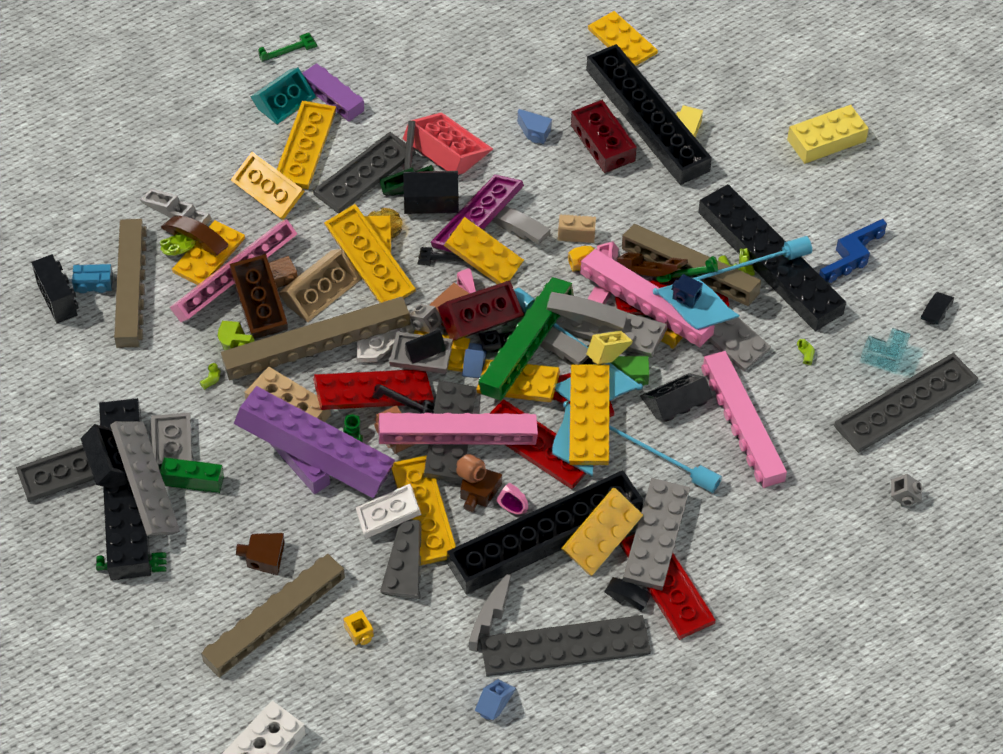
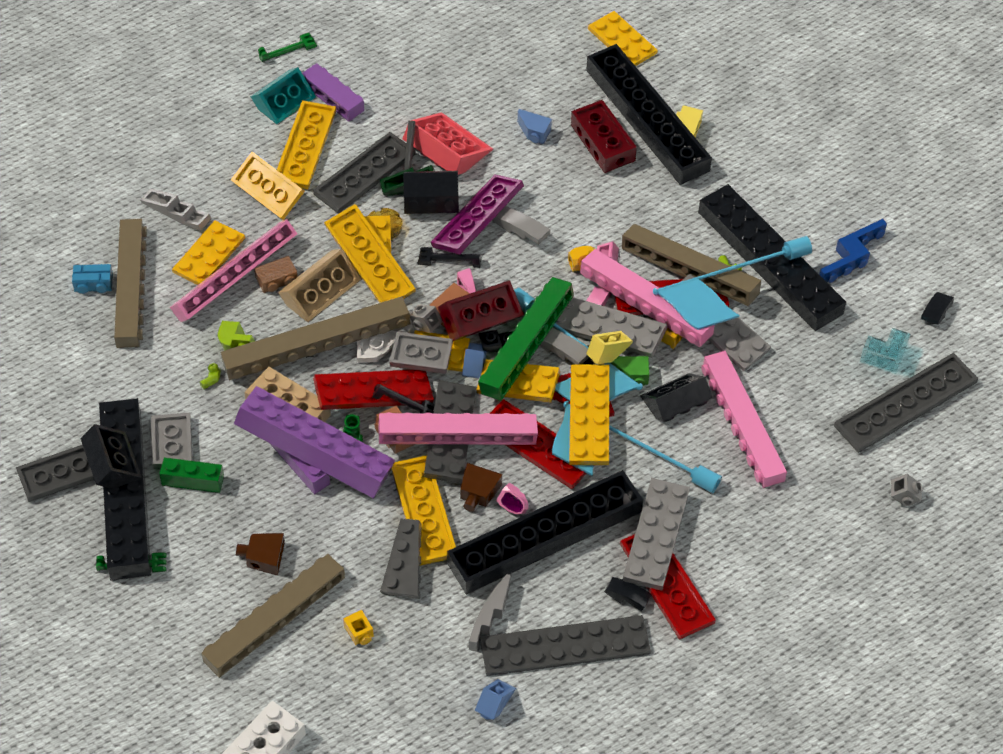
(55, 288): black brick -> none
(145, 478): light grey plate -> none
(176, 244): lime dish -> none
(197, 231): reddish brown slope -> none
(258, 296): reddish brown brick -> none
(388, 511): white tile -> none
(425, 346): black slope -> none
(471, 468): nougat head -> none
(483, 252): yellow plate -> none
(576, 228): tan brick -> none
(587, 310): light grey slope -> none
(602, 531): yellow plate -> none
(635, 263): reddish brown slope -> none
(687, 290): dark blue brick -> none
(711, 266): green hinge -> none
(744, 257): lime dish -> none
(807, 350): lime arm -> none
(827, 134): light yellow brick -> none

